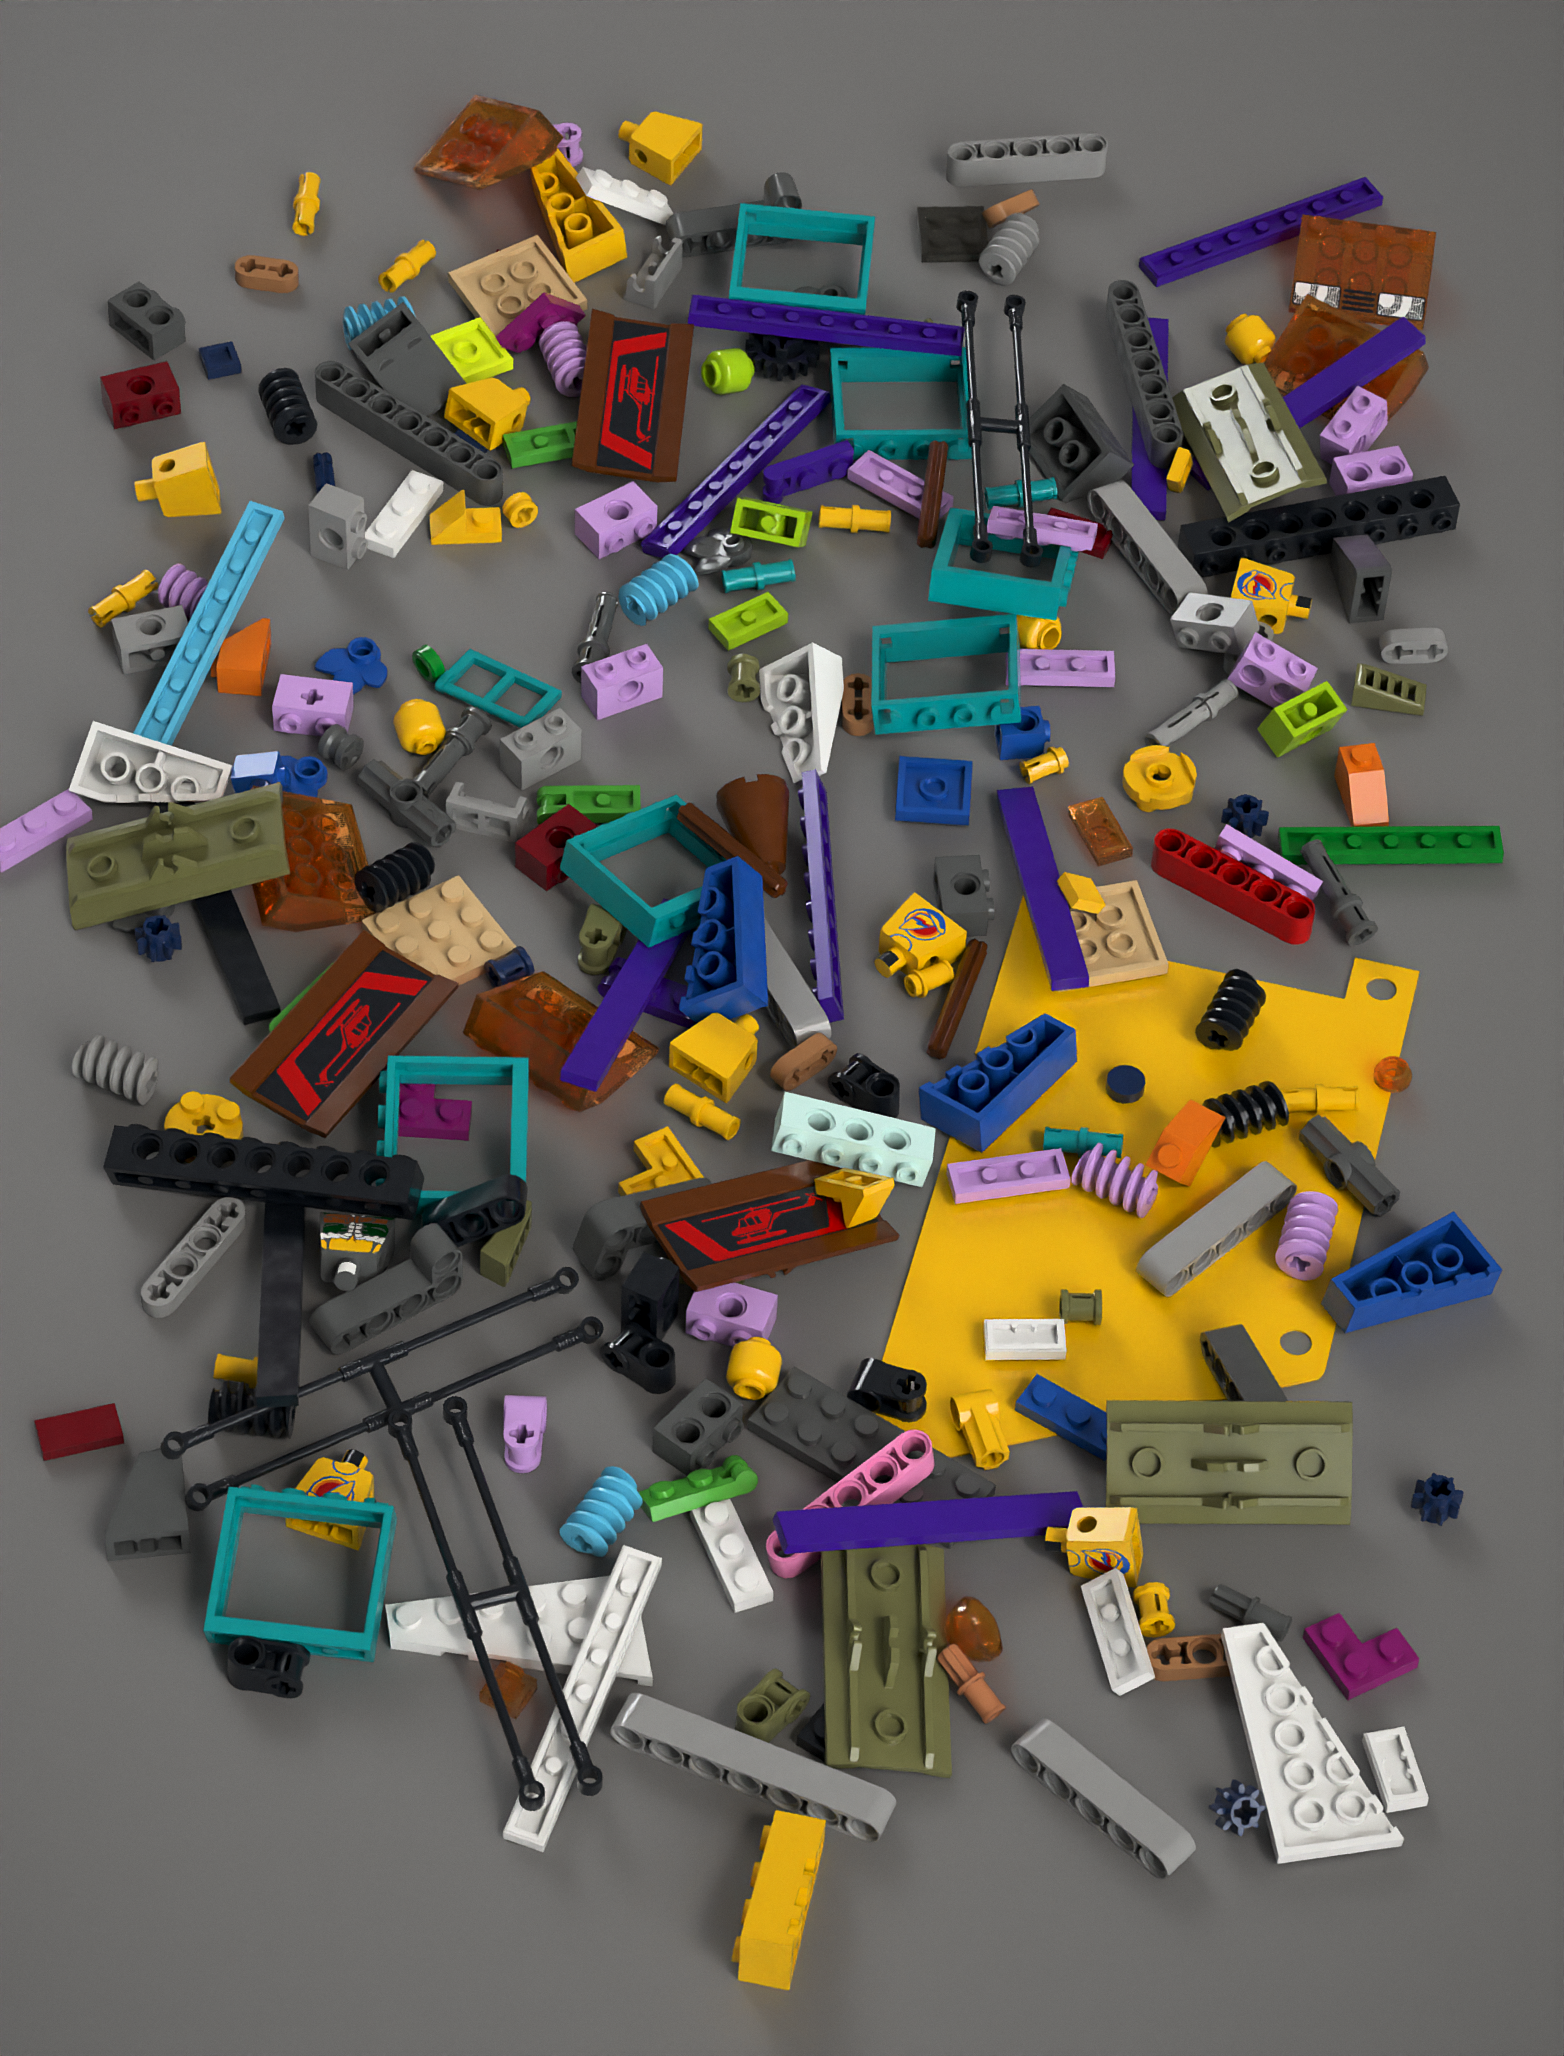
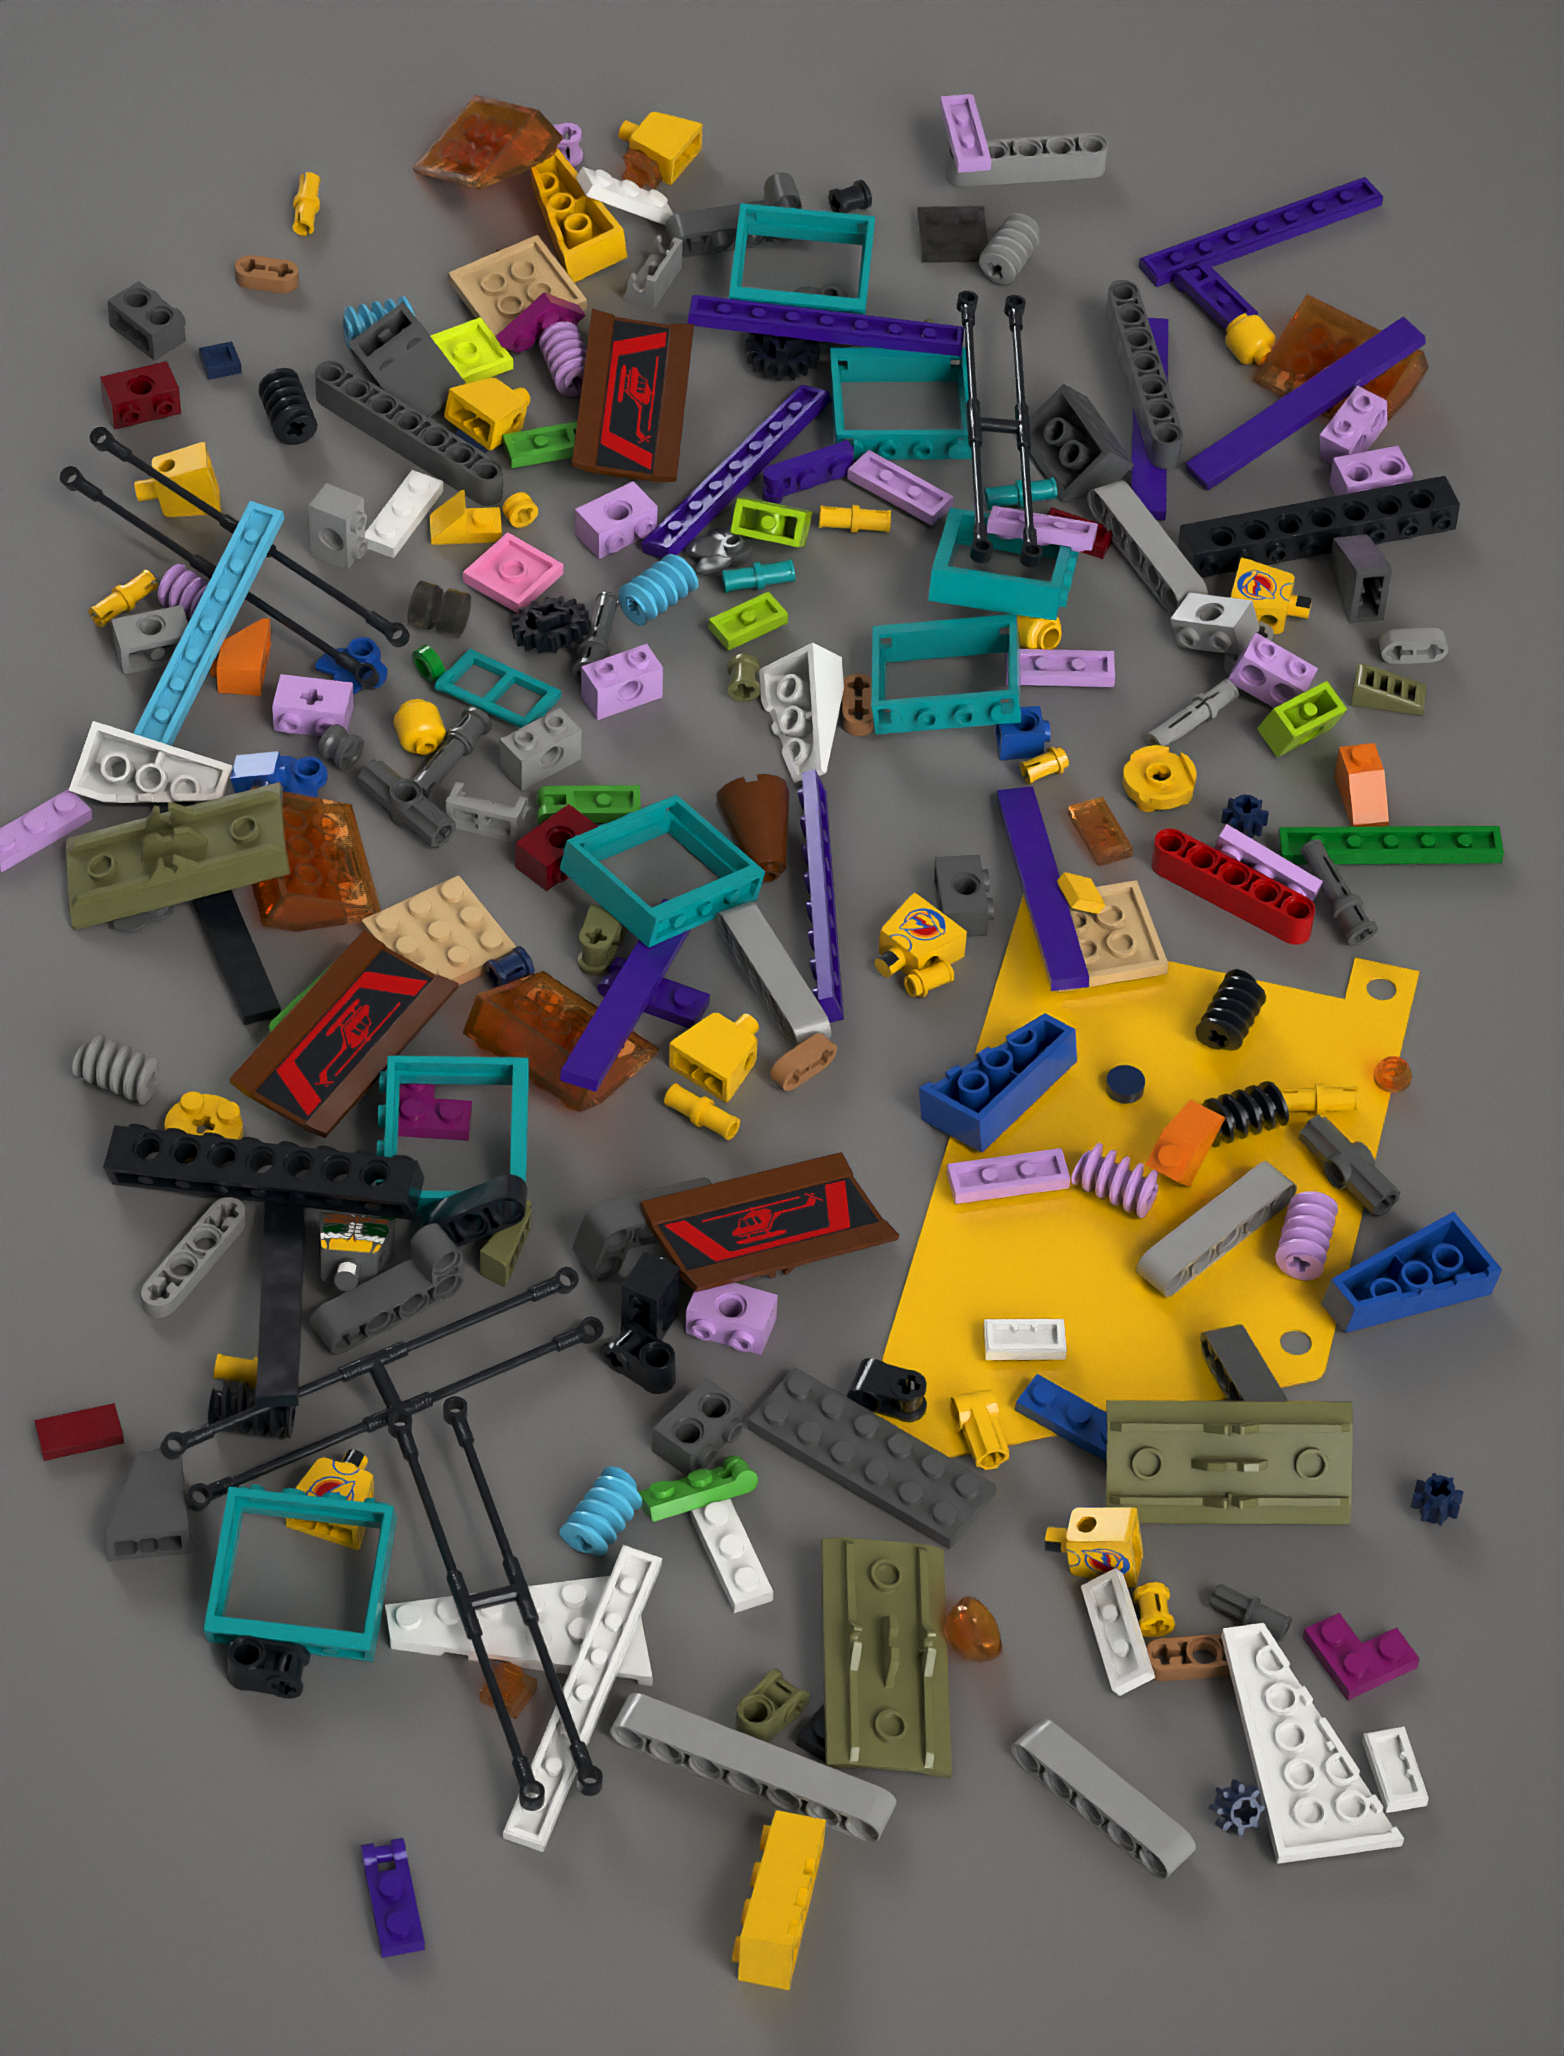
(158, 938): dark blue gear -> none
(207, 568): none -> black bar
(323, 470): dark blue axle -> none
(392, 1899): none -> dark purple plate
(395, 876): black piece -> none
(407, 266): yellow pin -> none
(433, 607): none -> clear smoke wheel
(513, 572): none -> bright pink plate
(523, 1431): lavender piece -> none
(550, 624): none -> black gear
(641, 169): none -> clear orange tile
(664, 1160): yellow plate -> none
(727, 371): lime head -> none
(729, 847): reddish brown axle -> none
(729, 945): blue wedge -> none
(753, 1368): yellow head -> none
(850, 198): none -> black bush
(853, 1139): light aqua brick -> none
(858, 1191): yellow slope -> none
(861, 1486): bright pink beam -> none
(866, 1087): black piece -> none
(923, 1522): dark purple tile -> none
(932, 494): reddish brown axle -> none
(933, 790): blue plate -> none
(957, 999): reddish brown axle -> none
(965, 133): none -> lavender plate
(970, 1683): nougat axle -> none
(1018, 204): medium nougat beam -> none
(1081, 1141): teal pin -> none
(1081, 1306): olive bush -> none
(1179, 470): yellow tile -> none
(1213, 293): none -> dark purple plate
(1245, 439): olive hinge -> none
(1364, 269): clear orange slope -> none

